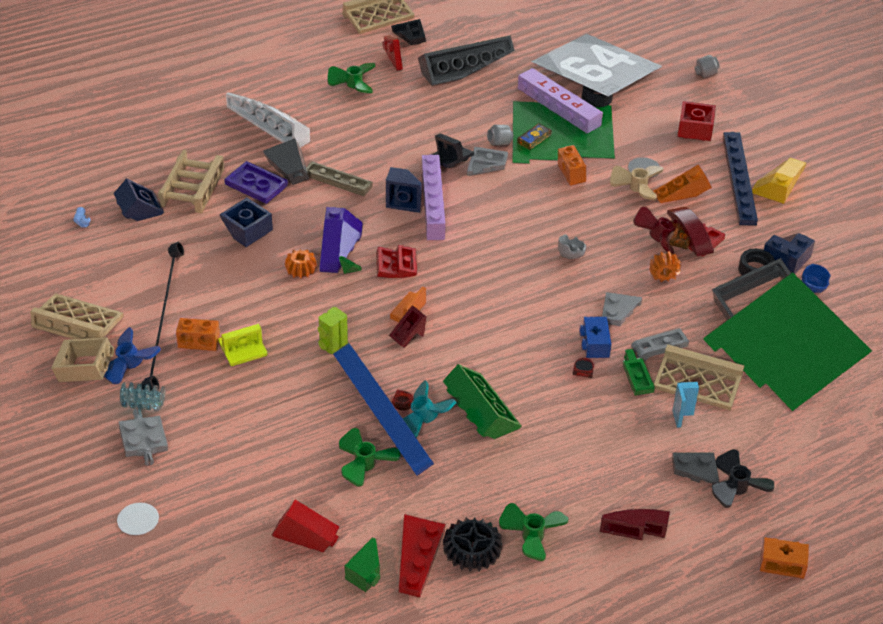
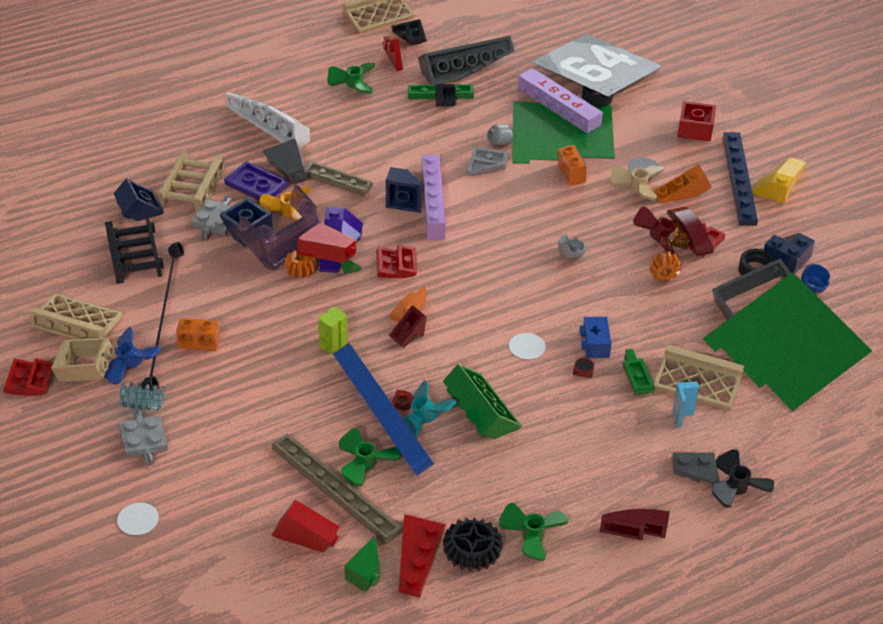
(28, 377): none -> red slope
(79, 218): light blue arm -> none
(119, 257): none -> black fence
(209, 217): none -> light grey plate
(243, 345): neon yellow bracket -> none
(273, 247): none -> clear purple windscreen
(275, 204): none -> light orange piece
(326, 244): none -> red slope
(337, 489): none -> dark tan tile
(445, 94): none -> black panel
(450, 151): black bracket -> none
(462, 91): none -> green tile
(527, 346): none -> white sticker
(534, 136): tile -> none
(619, 307): light grey wing -> none
(658, 343): light grey plate -> none
(707, 66): light grey head -> none
(784, 557): orange brick -> none

